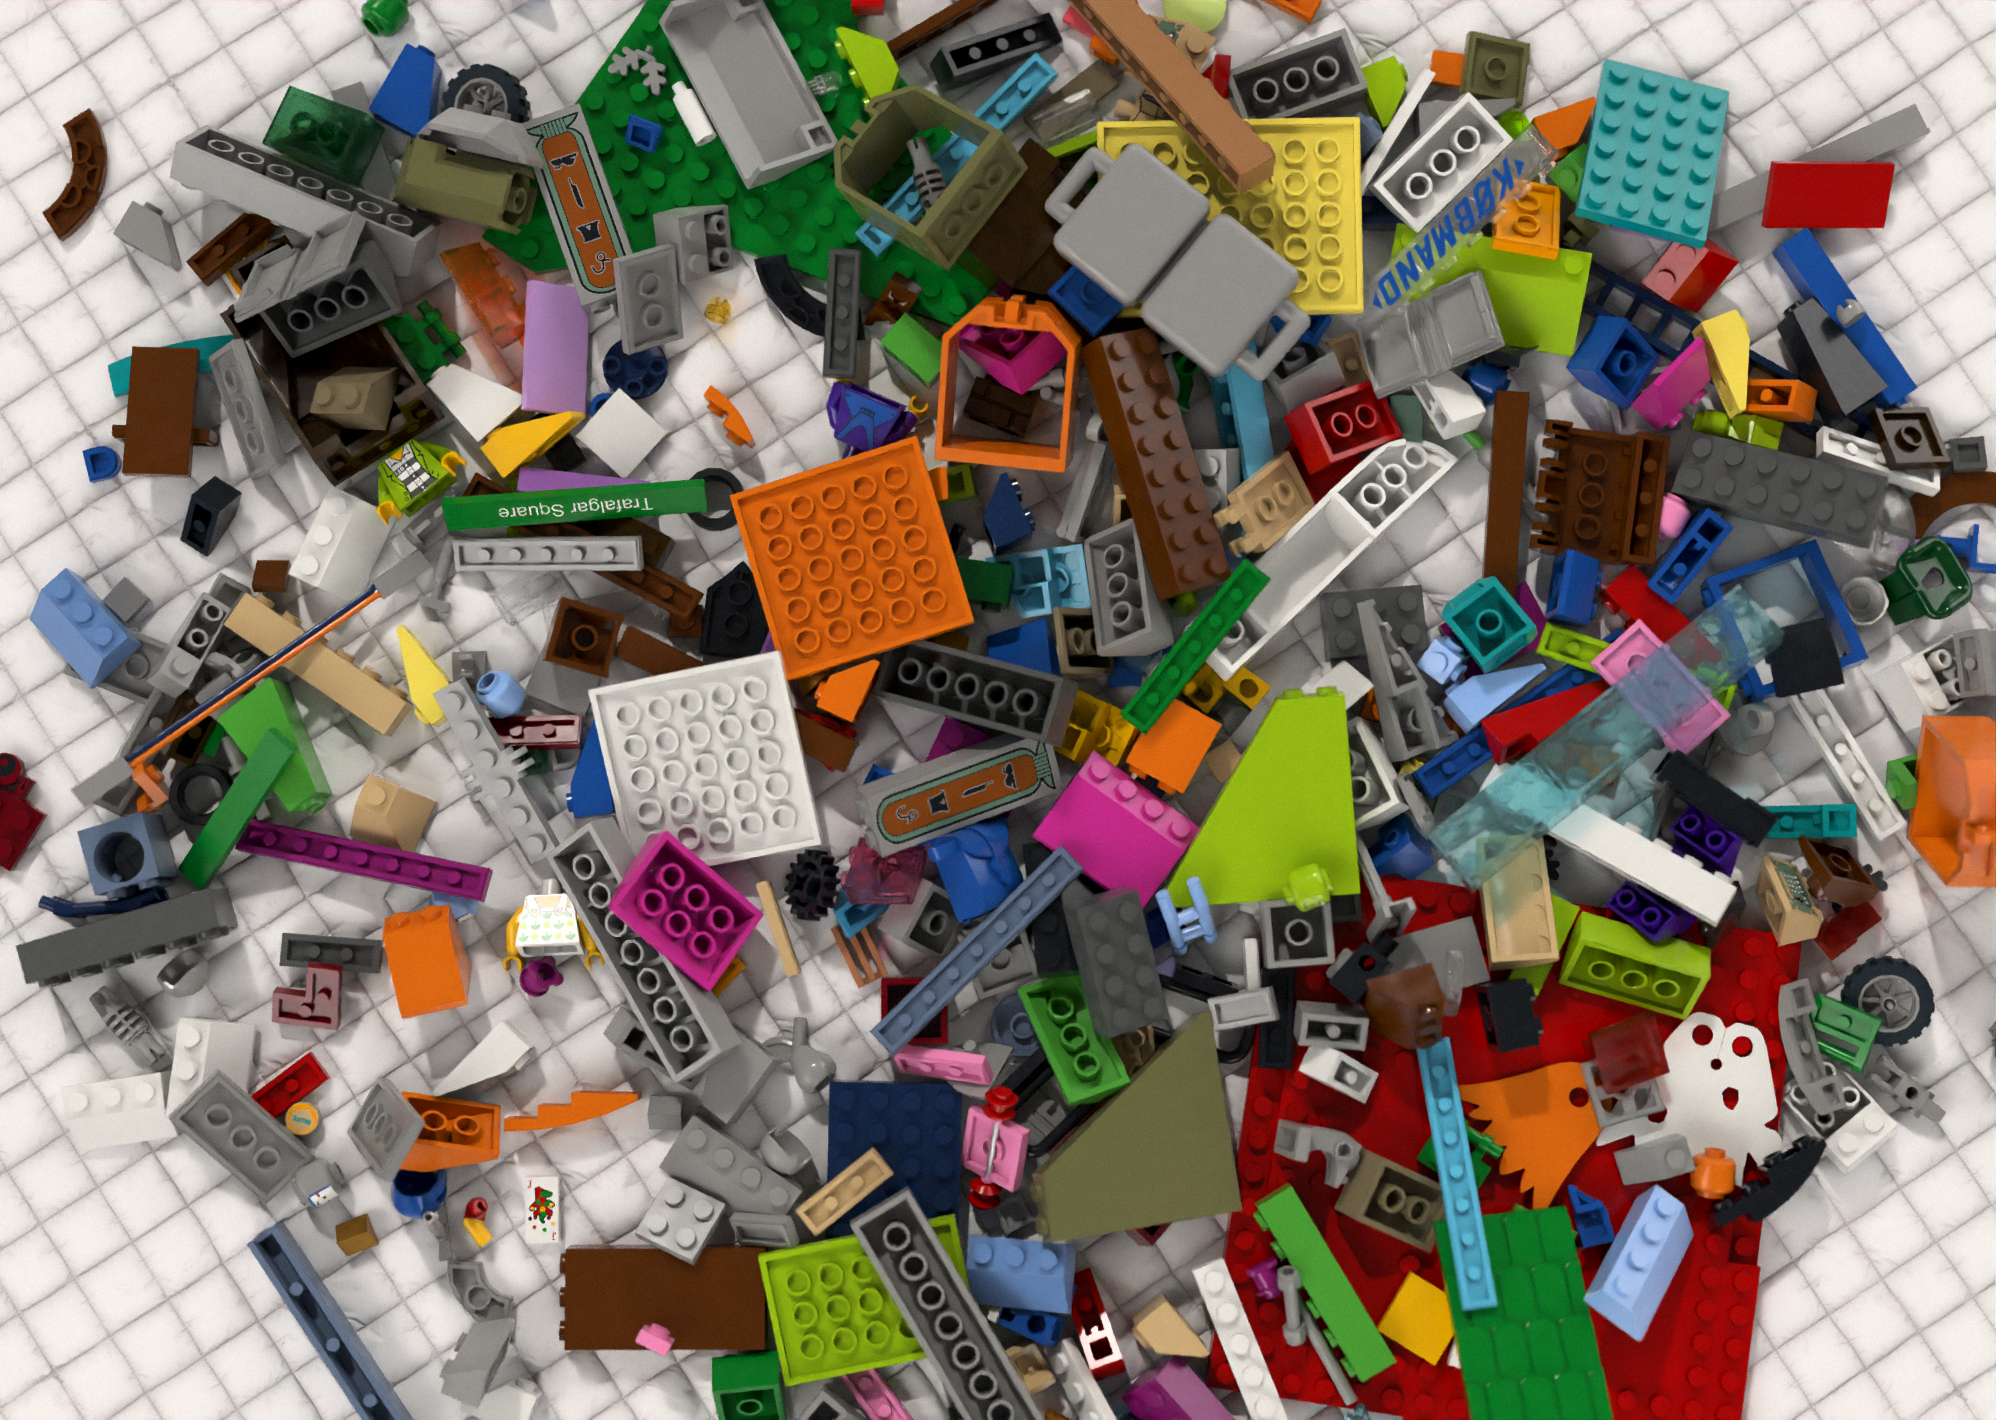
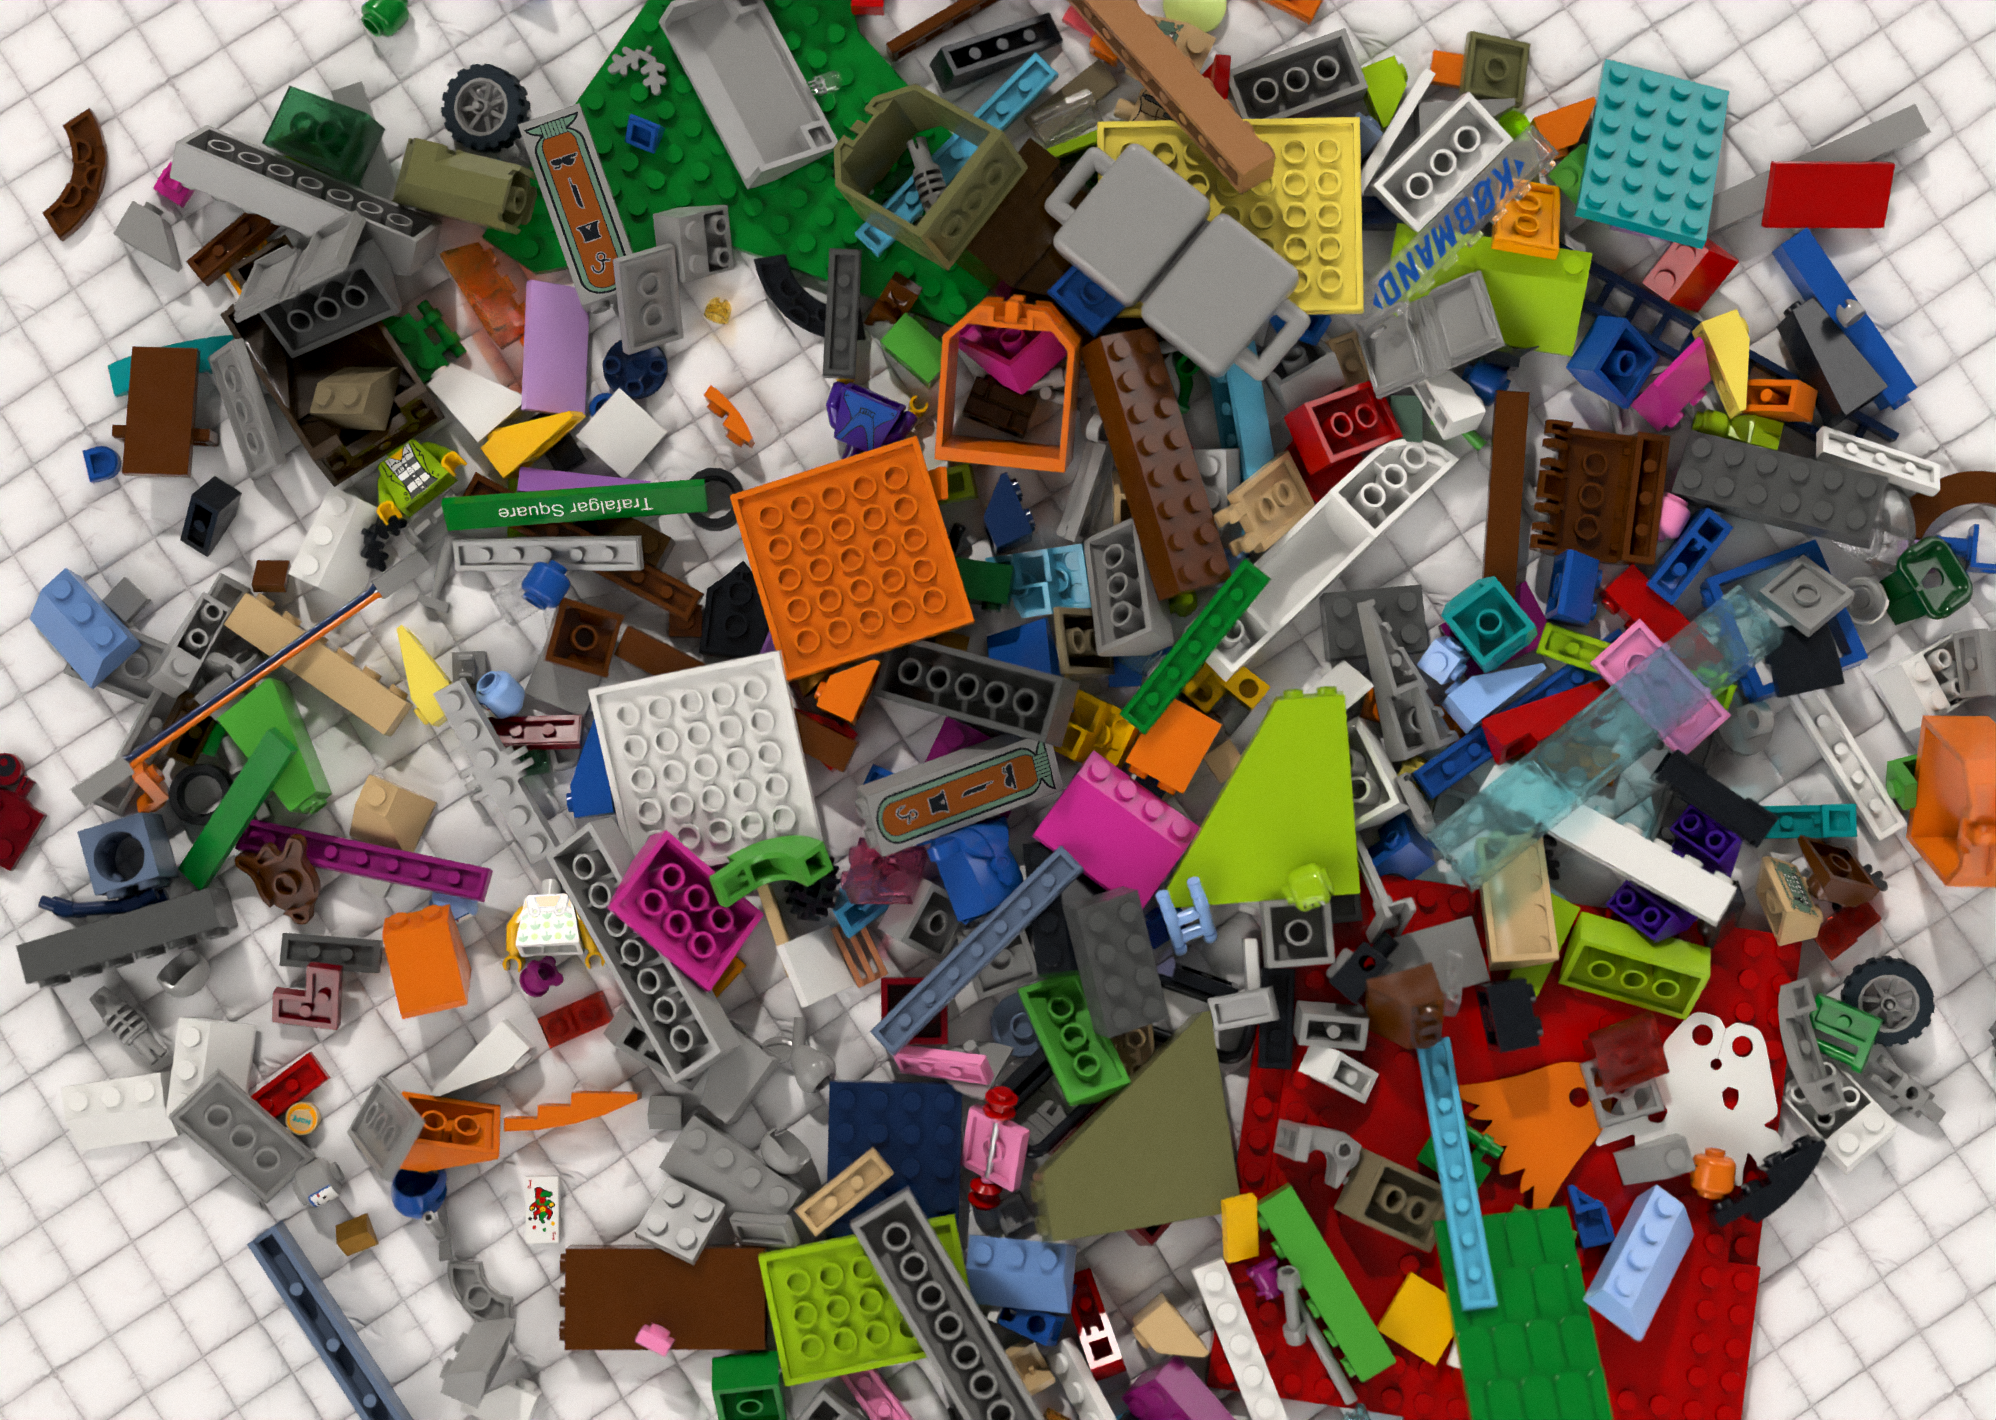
(172, 189): none -> dark pink tile
(284, 877): none -> reddish brown tile
(371, 549): none -> black animal
(409, 92): blue slope -> none
(474, 1220): arm -> none
(483, 135): light grey wedge -> none
(545, 585): none -> blue head
(576, 1019): none -> clear red slope
(693, 114): white cylinder -> none
(768, 861): none -> bright green arch
(815, 966): none -> white tile
(870, 62): lime slope -> none
(1239, 1227): none -> yellow tile
(1579, 230): olive tile -> none
(1806, 595): none -> light grey plate
(1909, 438): dark brown tile -> none
(1967, 454): dark grey plate -> none

